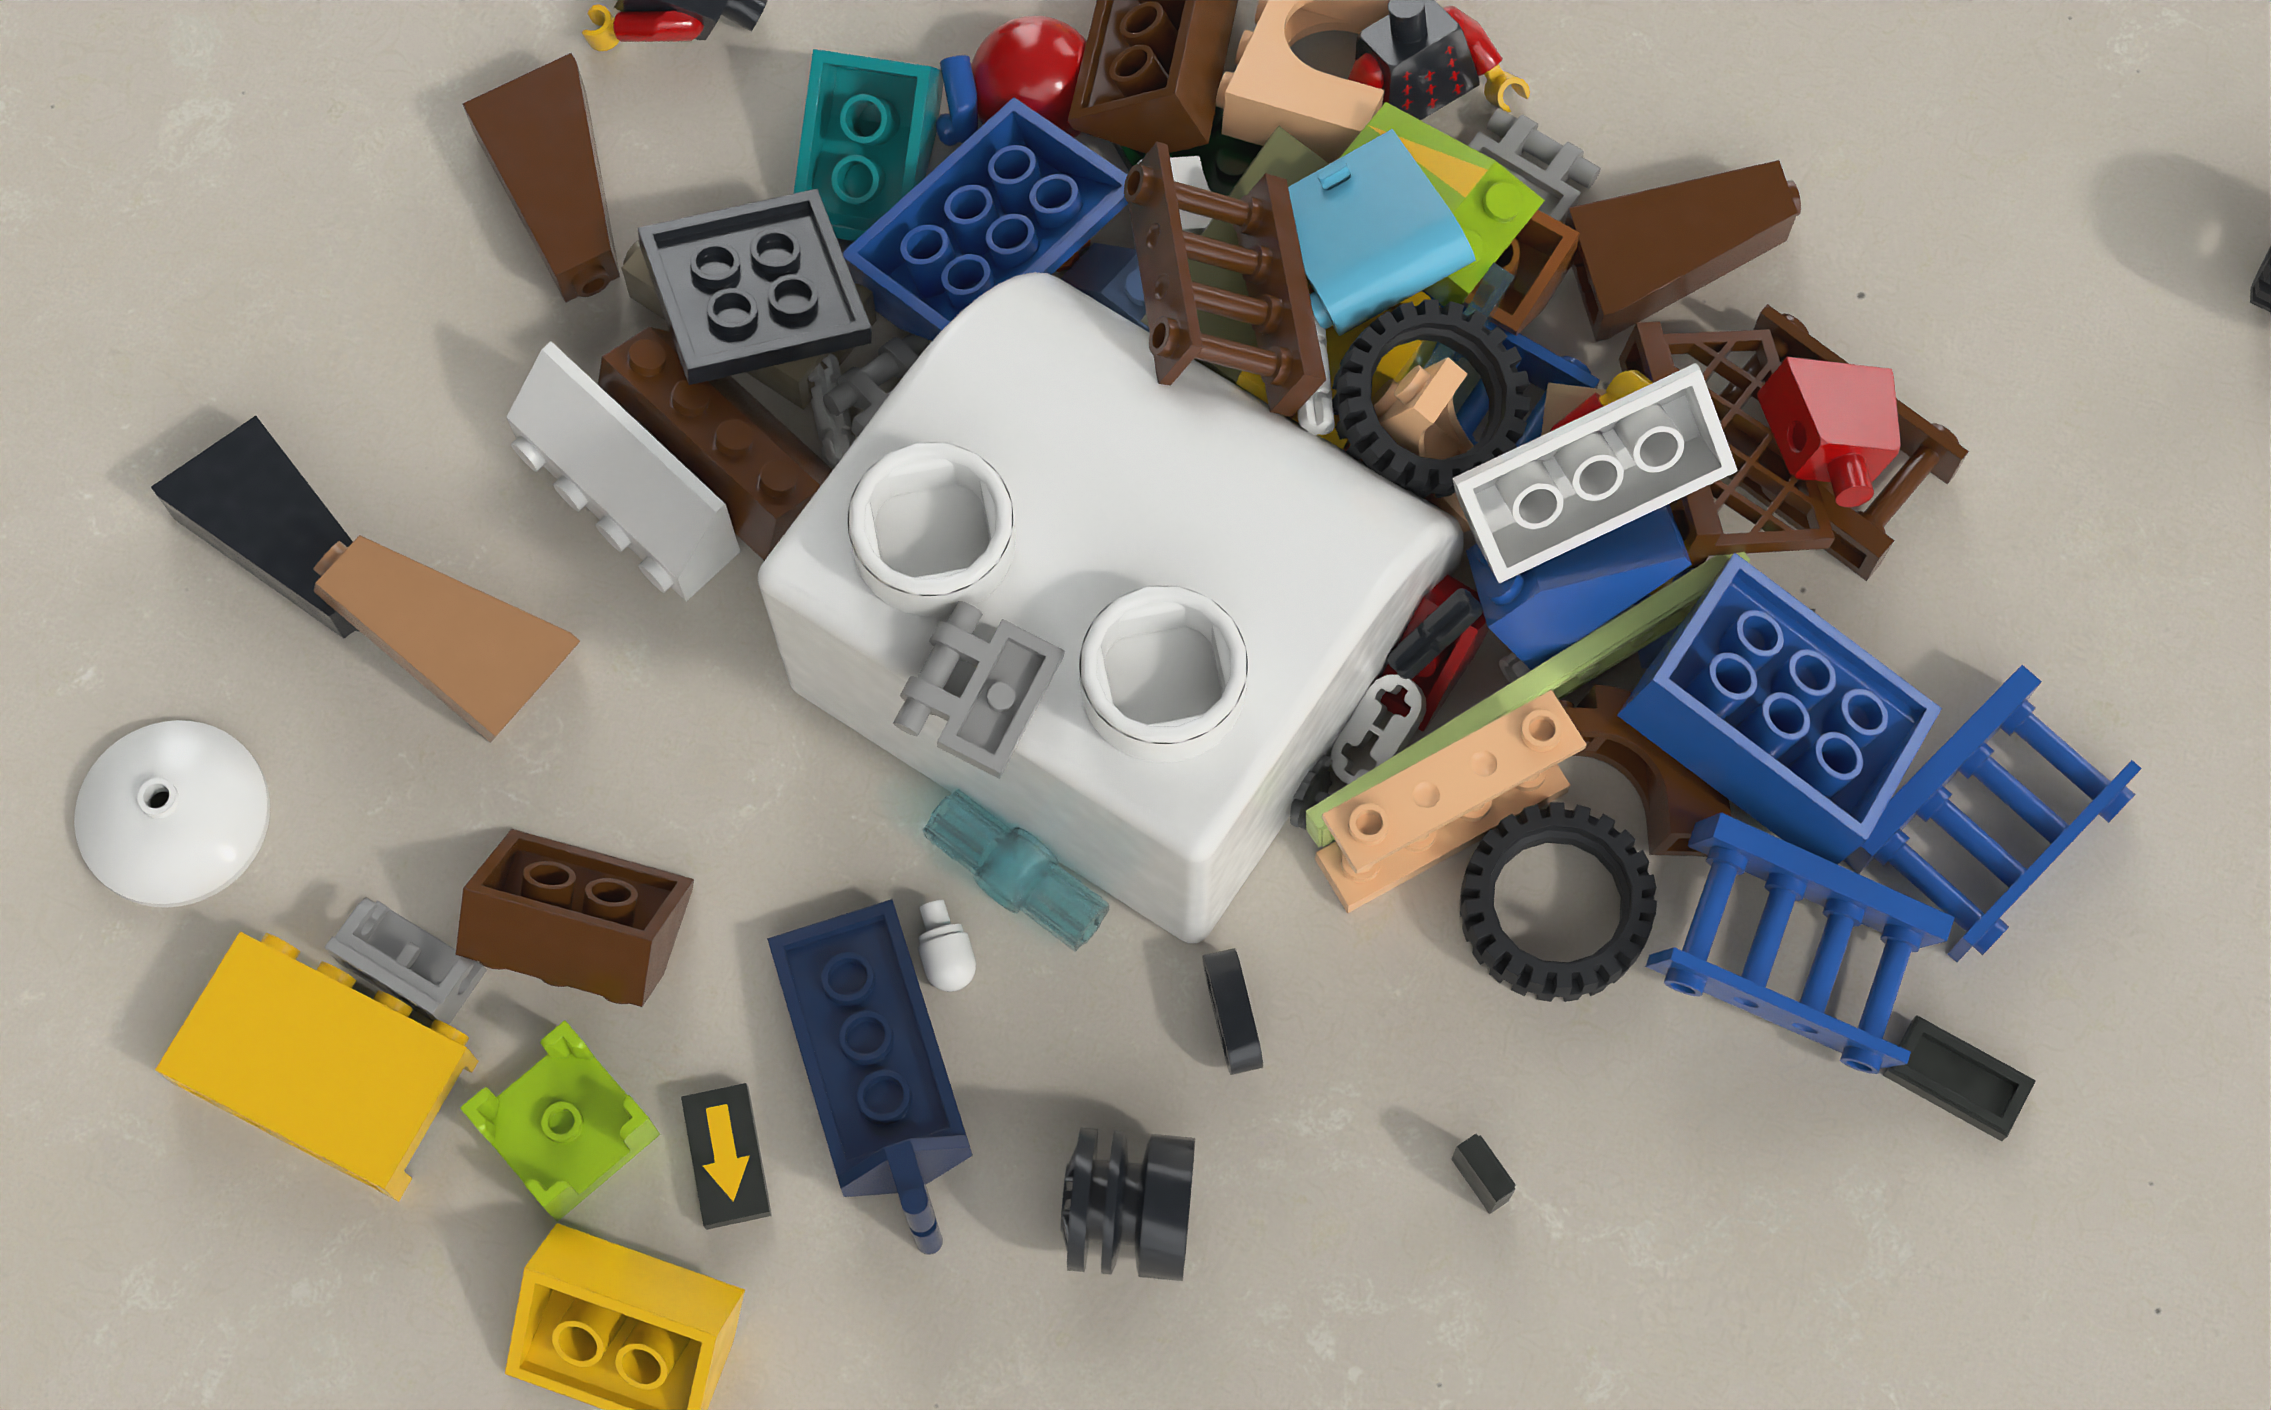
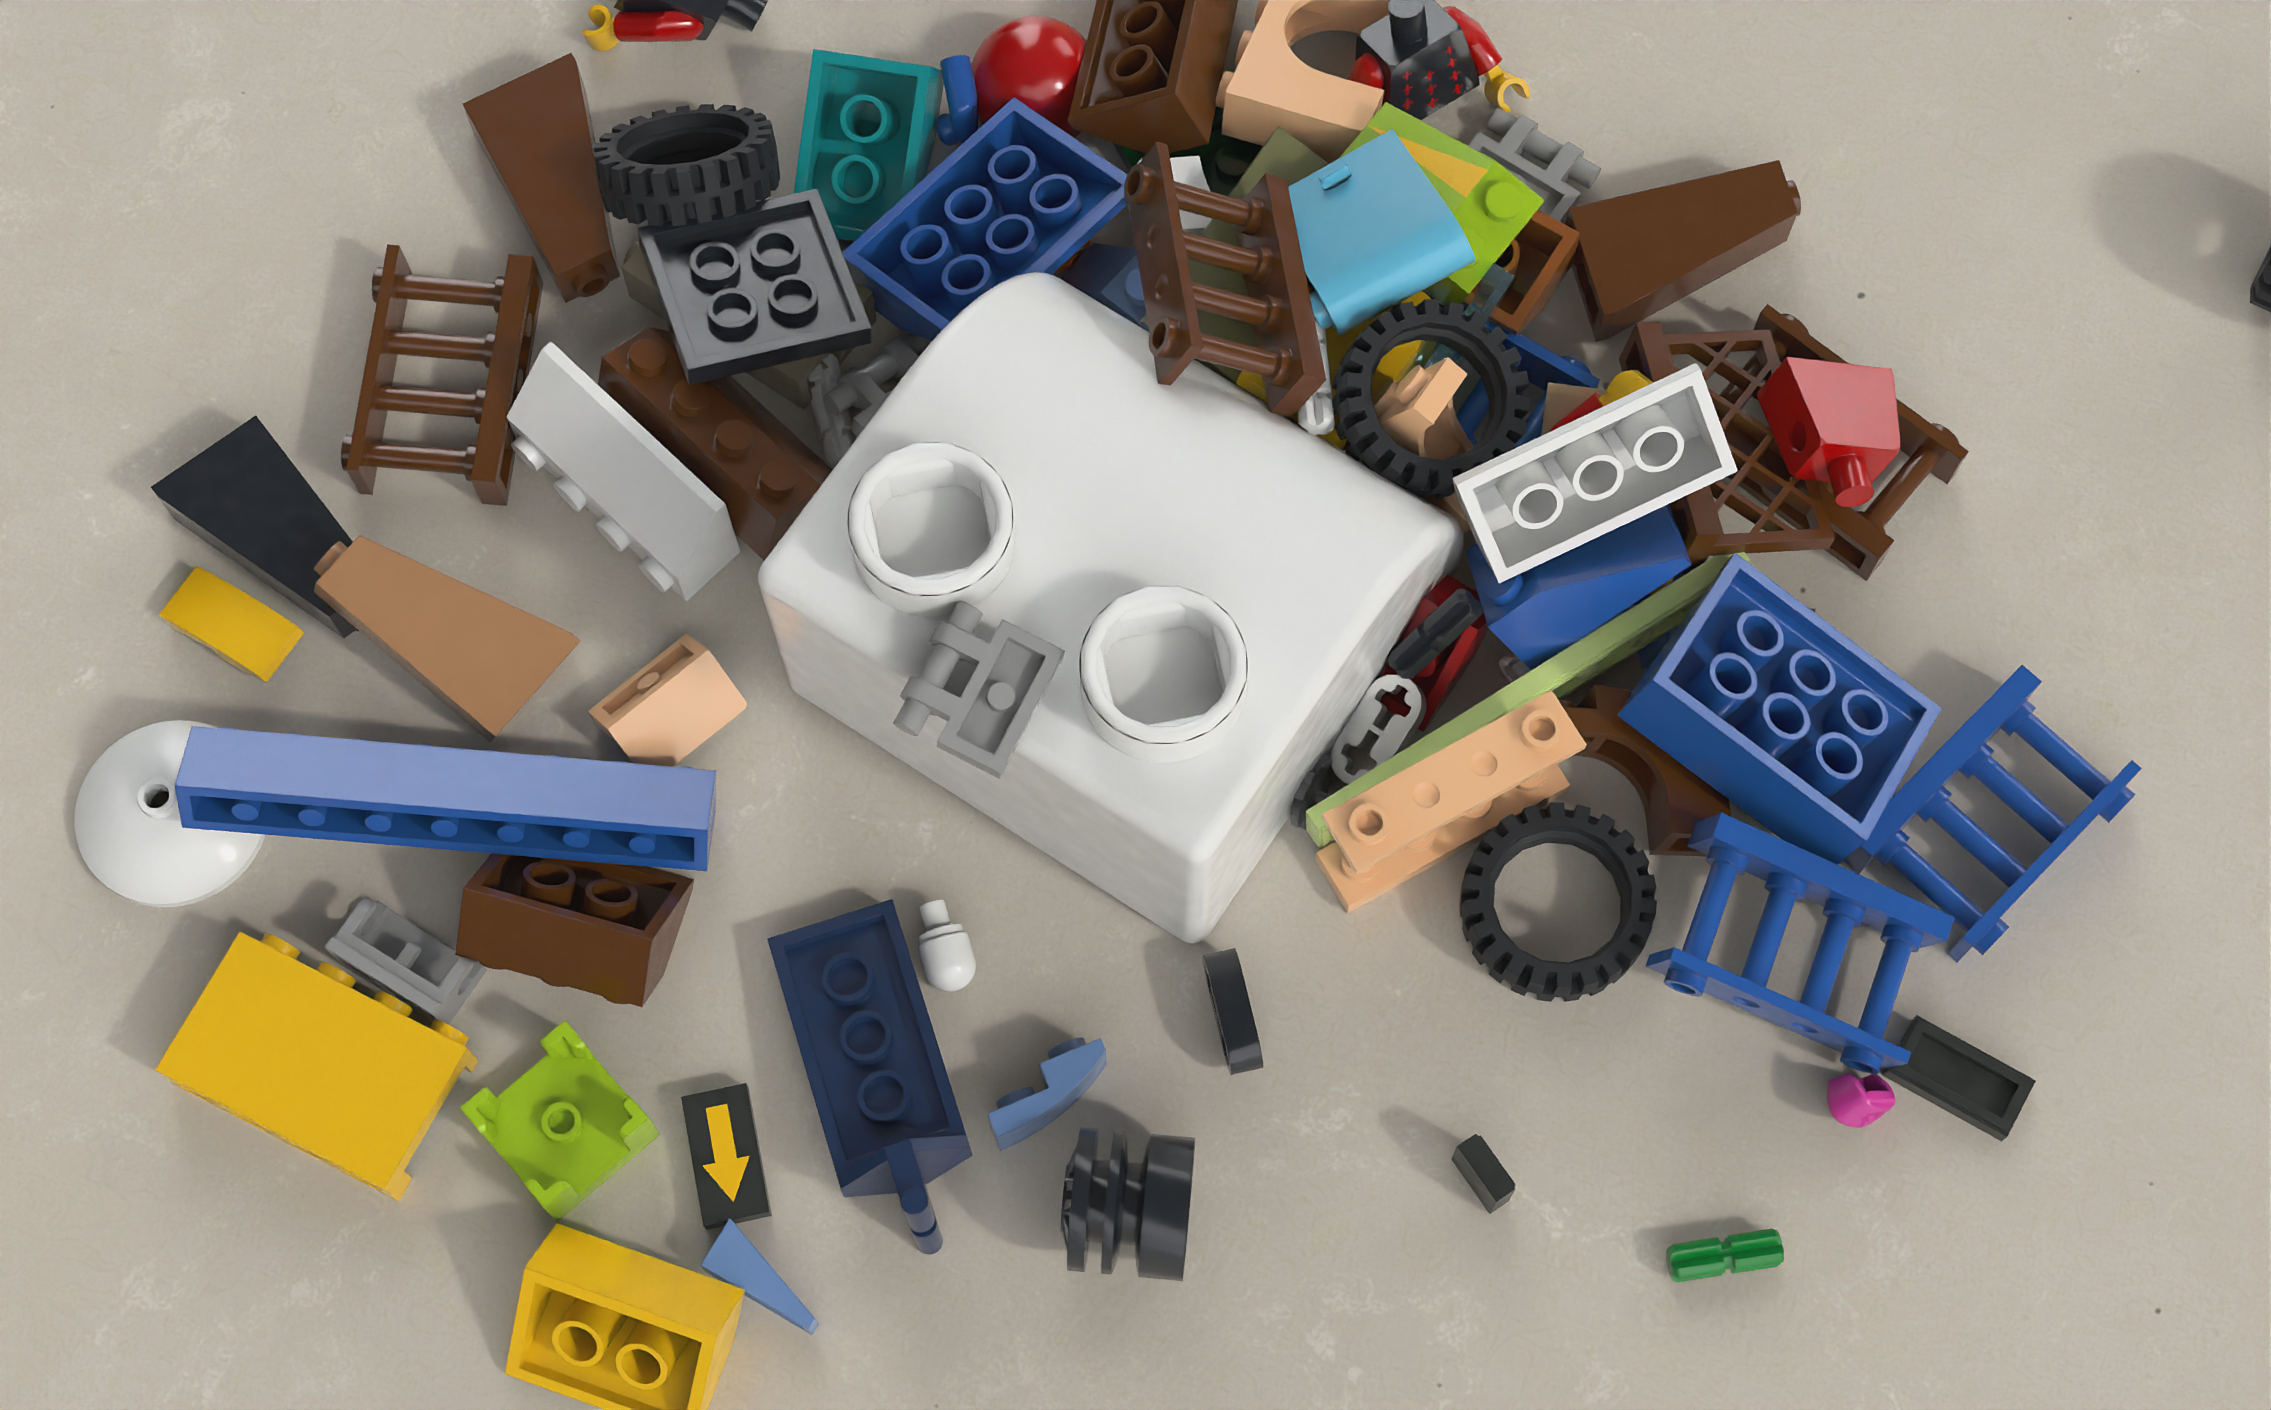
(231, 624): none -> yellow slope
(446, 798): none -> brick
(504, 352): none -> reddish brown fence
(669, 705): none -> light nougat panel
(687, 165): none -> black tyre
(740, 1264): none -> medium blue piece
(1016, 870): clear light blue piece -> none
(1066, 1077): none -> medium blue slope
(1738, 1253): none -> green piece
(1859, 1100): none -> dark pink piece

